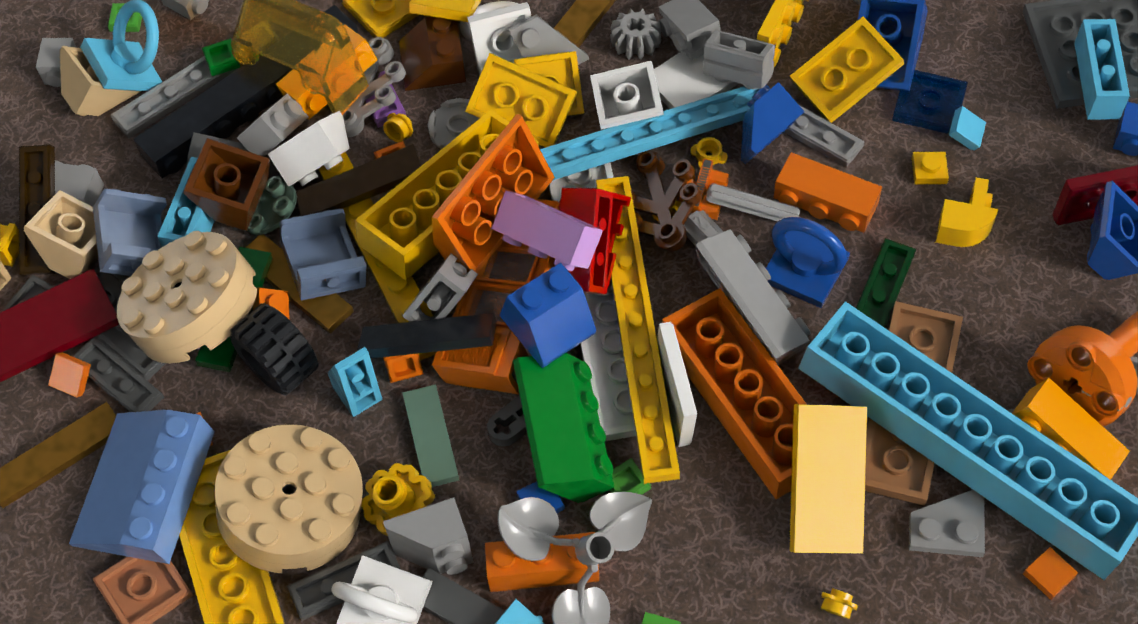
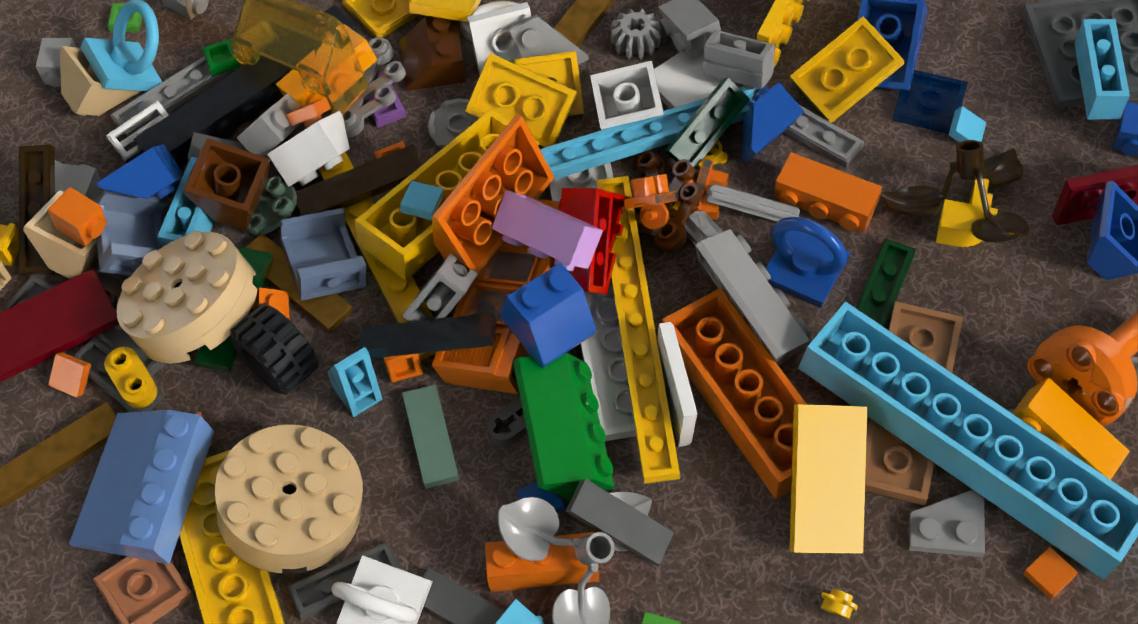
(77, 216): none -> orange brick
(119, 146): none -> white tile
(129, 375): none -> yellow plate
(146, 175): none -> blue slope
(309, 113): none -> orange plate
(395, 494): yellow plant -> none
(398, 127): yellow plate -> none
(421, 200): none -> medium azure tile
(432, 538): light grey slope -> none
(619, 521): none -> dark grey tile
(629, 478): bright green tile -> none
(651, 195): none -> orange hips
(708, 123): none -> plate
(930, 168): yellow plate -> none
(971, 166): none -> dark brown plant

